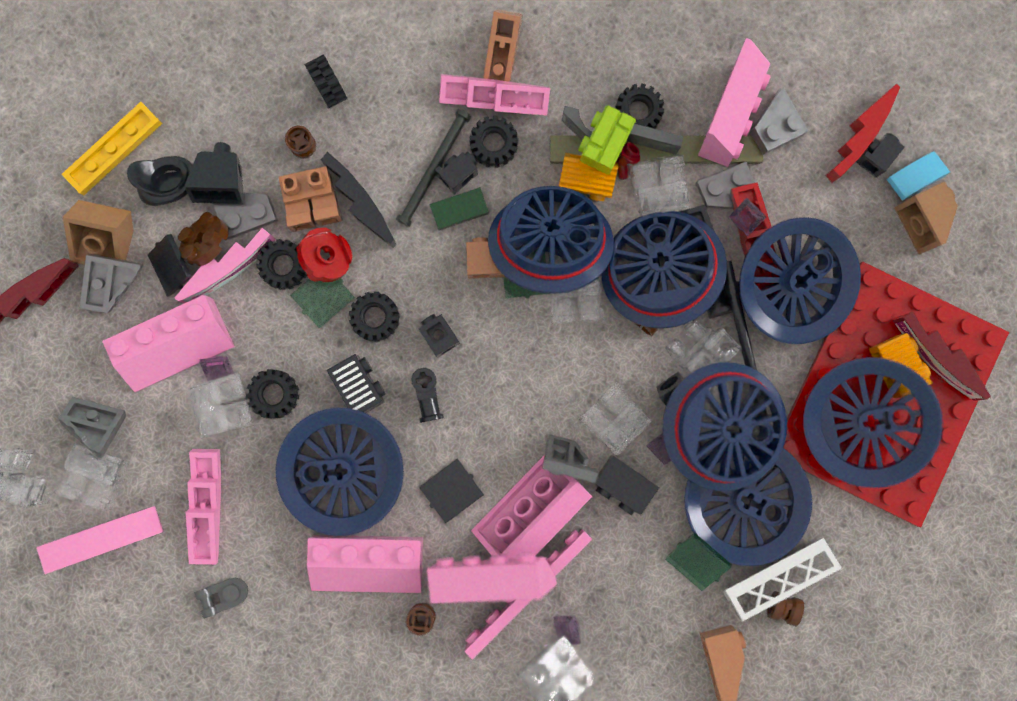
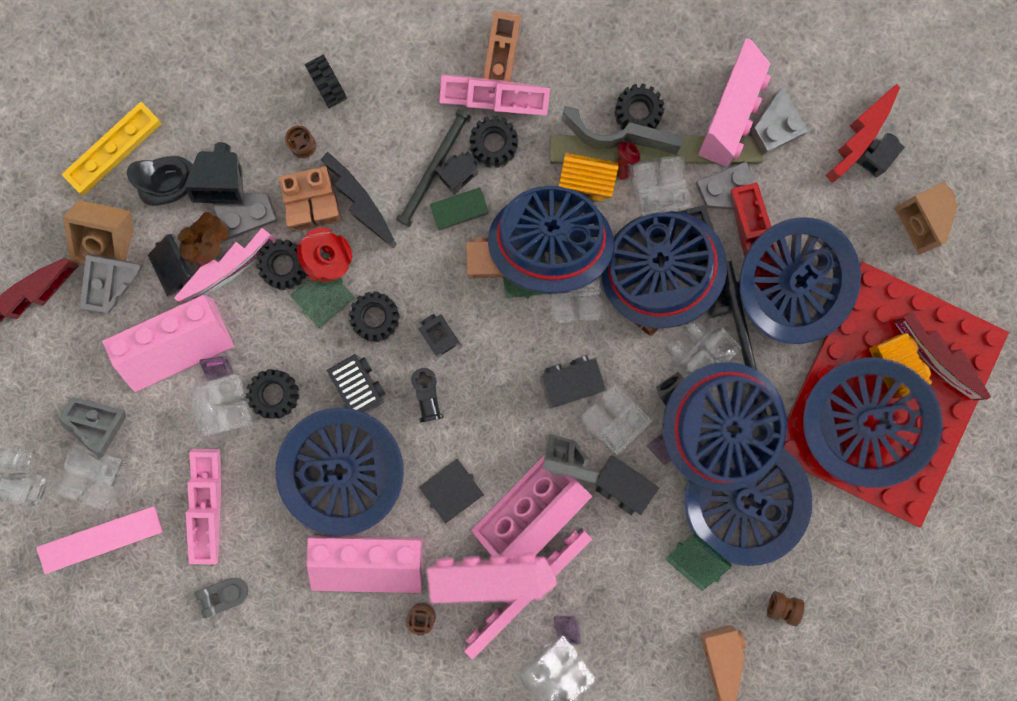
(573, 382): none -> black brick
(607, 139): lime brick -> none
(747, 217): clear purple slope -> none
(780, 567): white fence -> none
(918, 175): medium azure slope -> none

